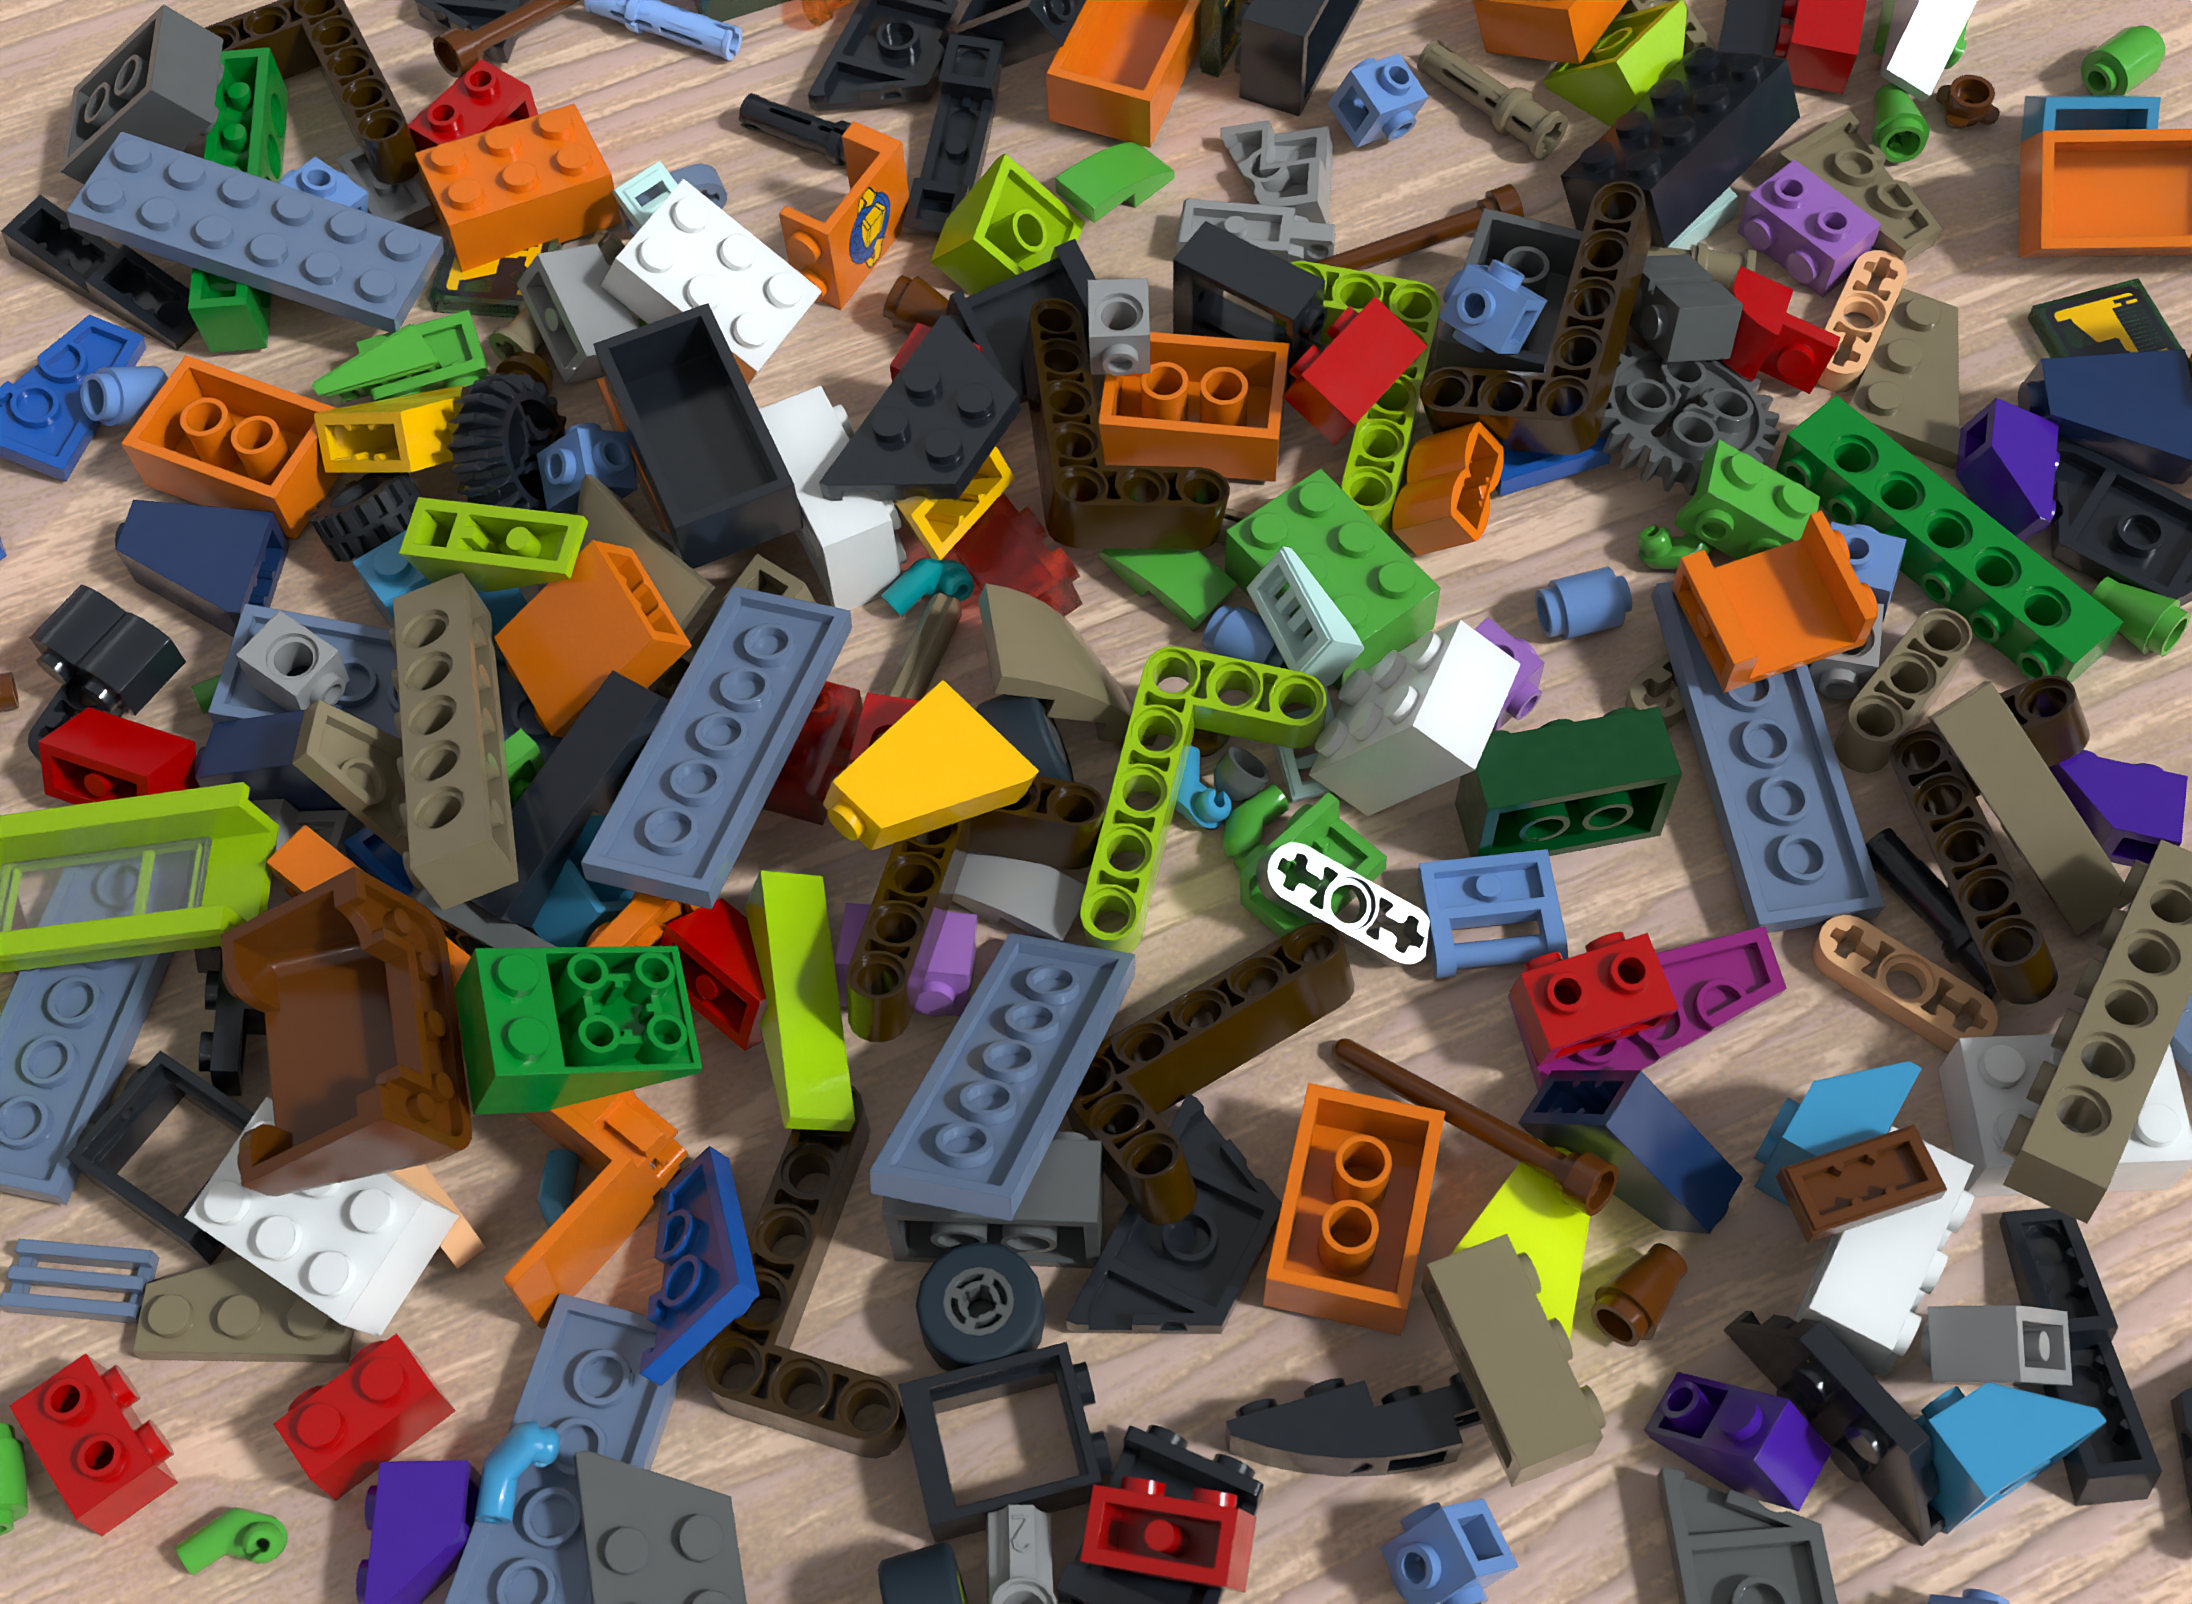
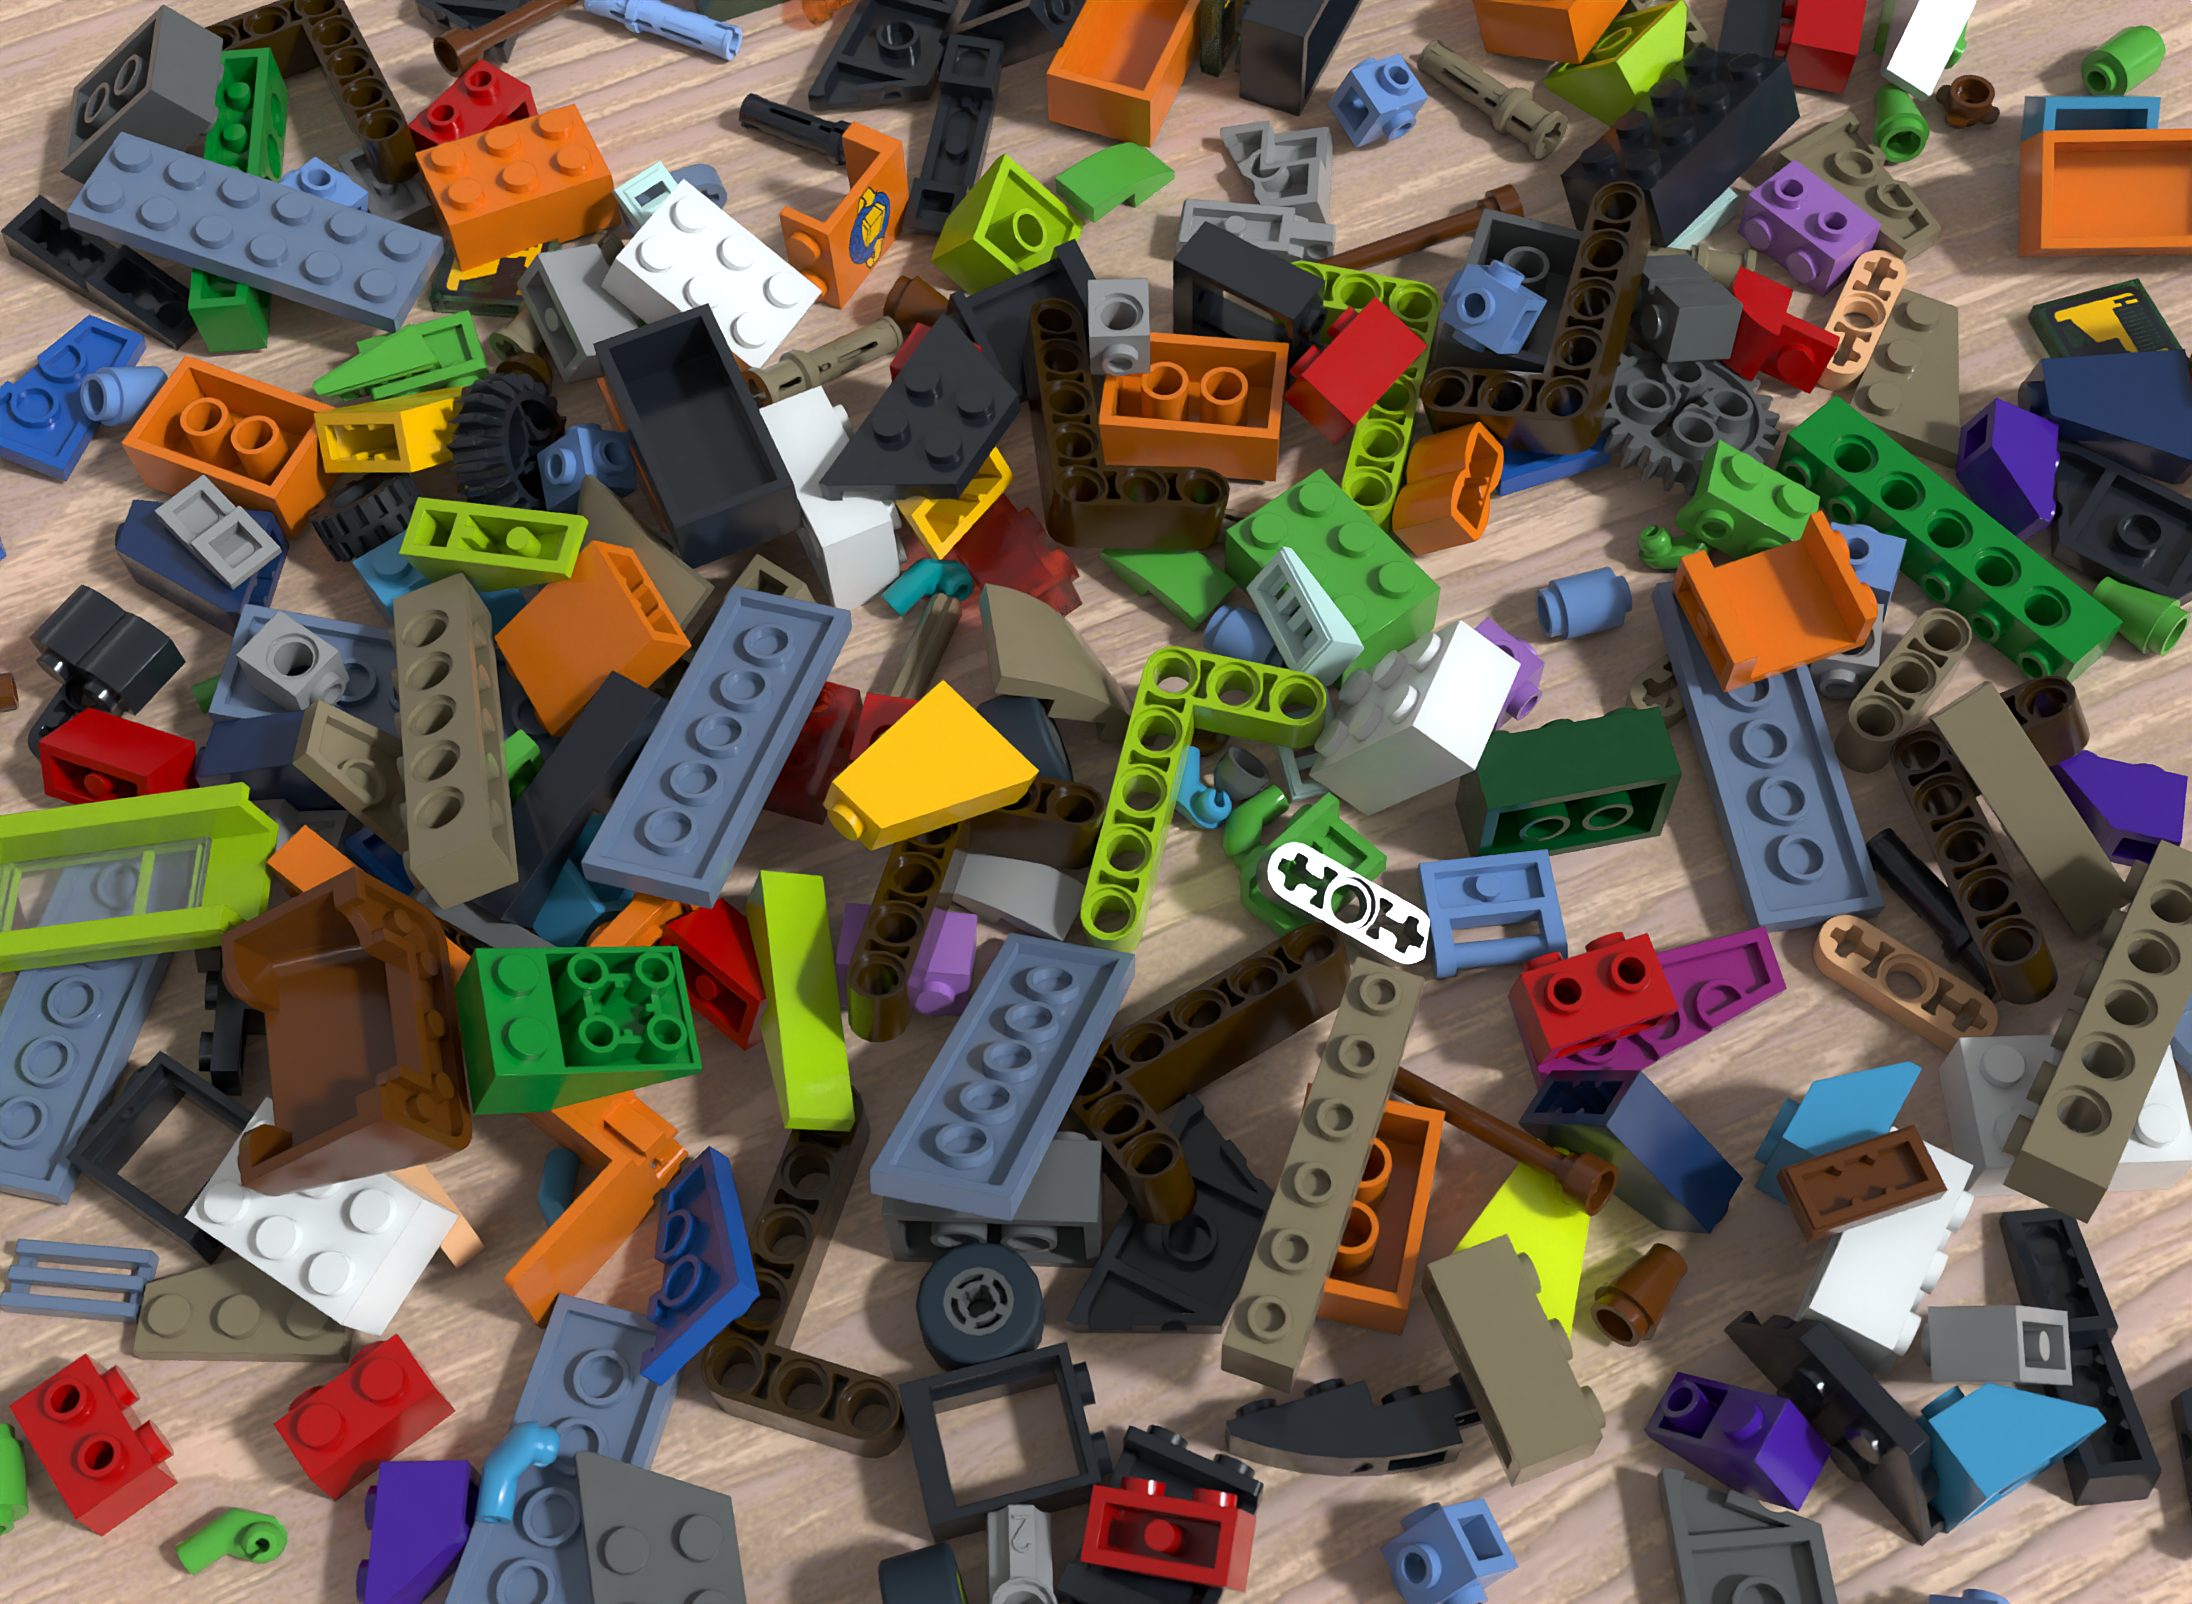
(217, 532): none -> light grey slope
(804, 371): none -> dark tan pin
(1321, 1176): none -> dark tan brick

